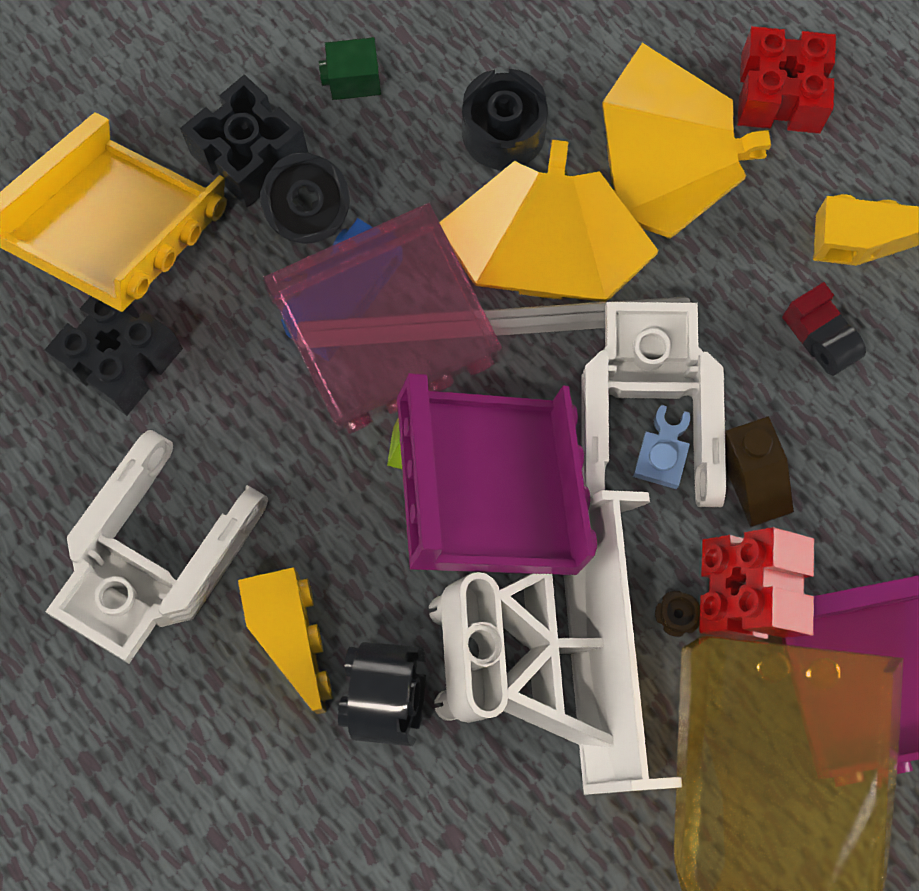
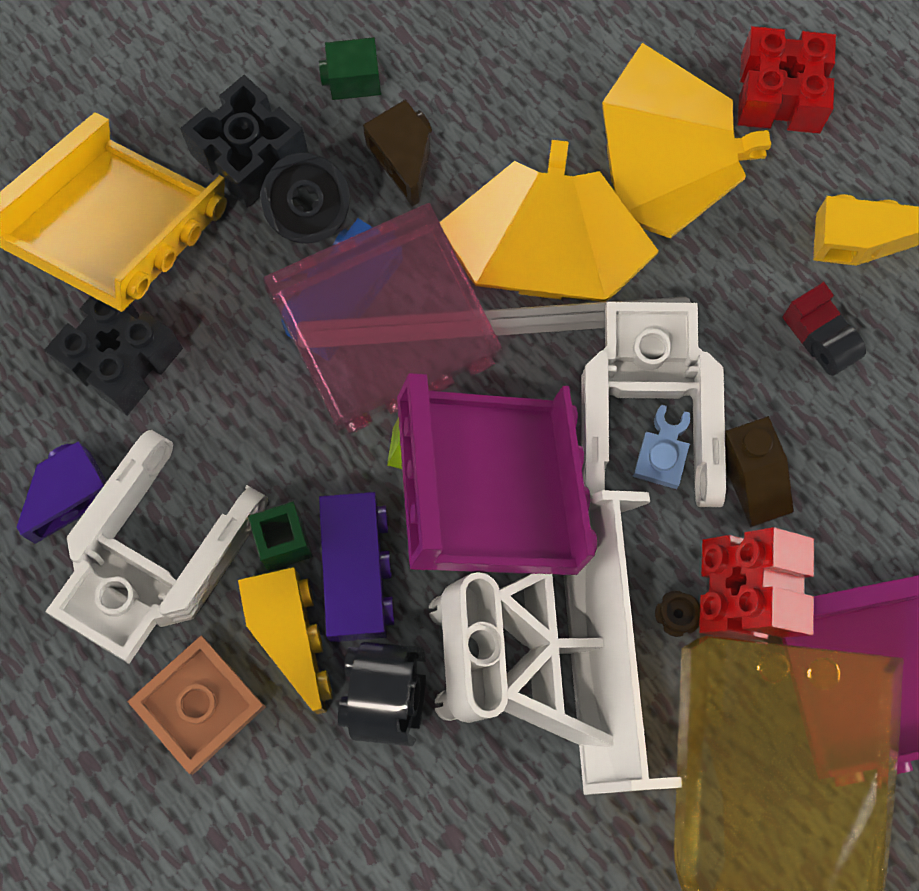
(60, 491): none -> dark purple slope
(196, 705): none -> nougat plate
(280, 536): none -> dark green brick
(355, 567): none -> dark purple brick
(401, 146): none -> dark brown slope
(504, 118): black brick -> none

